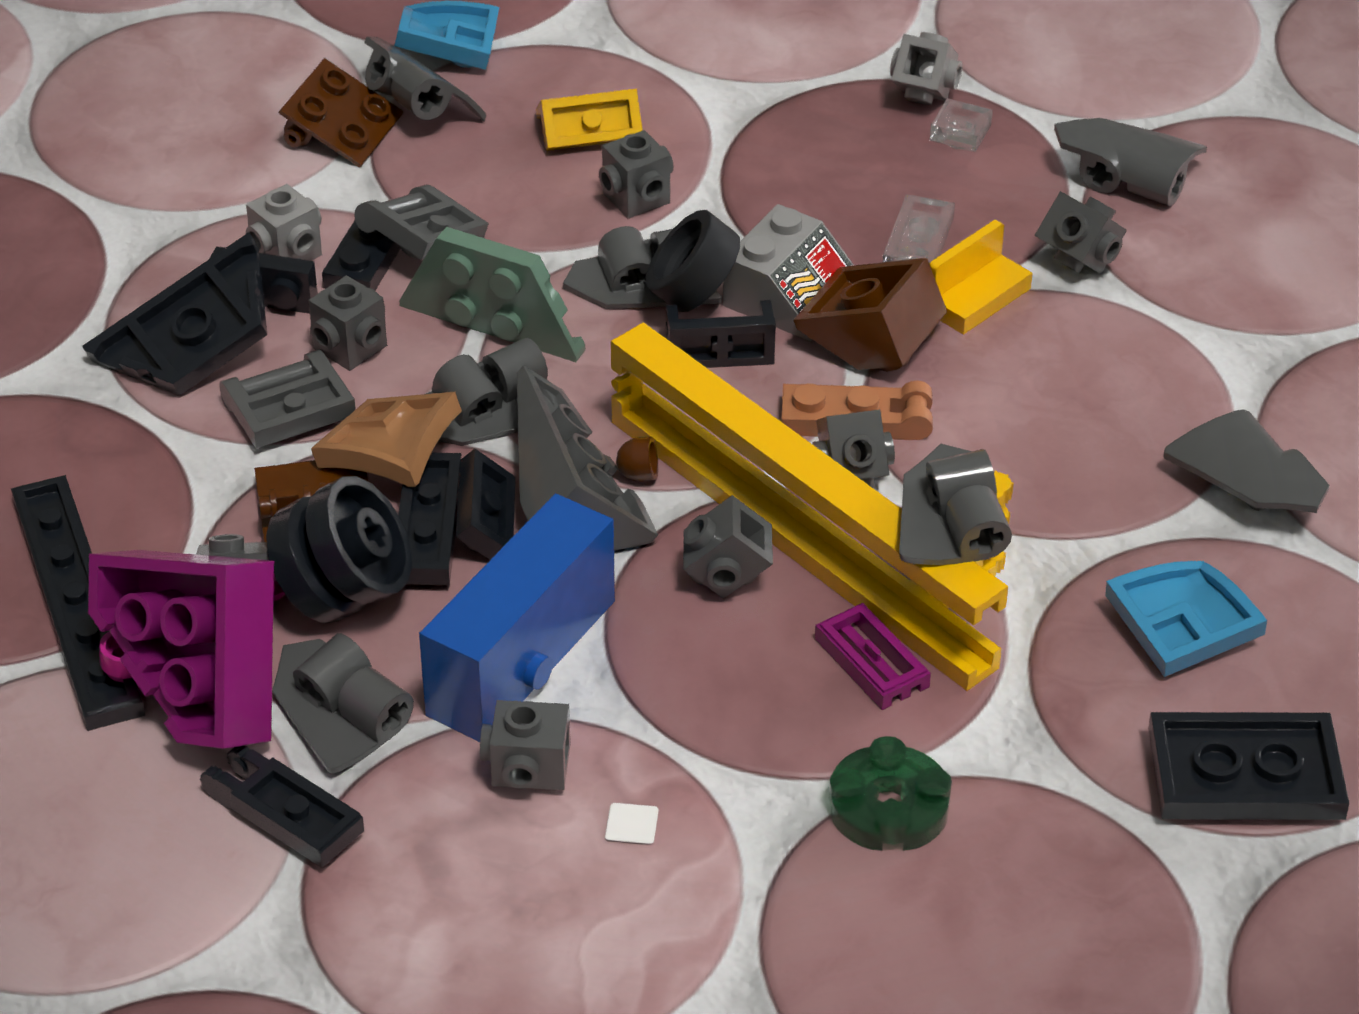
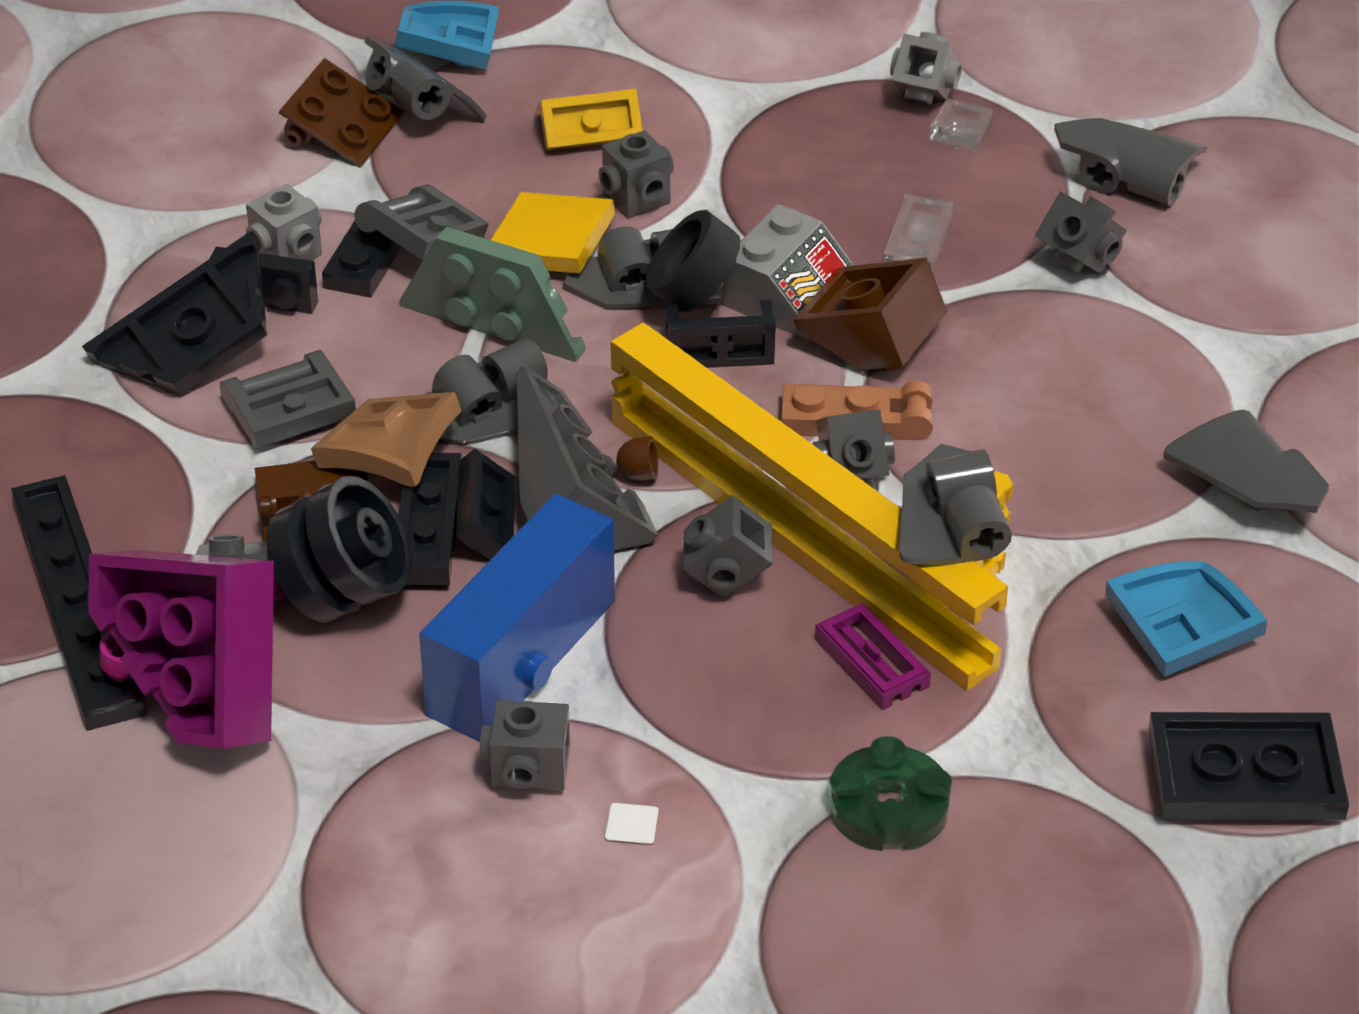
(284, 804): black hinge -> none
(339, 700): dark grey panel -> none
(348, 322): dark grey brick -> none
(556, 228): none -> yellow tile
(978, 278): yellow panel -> none

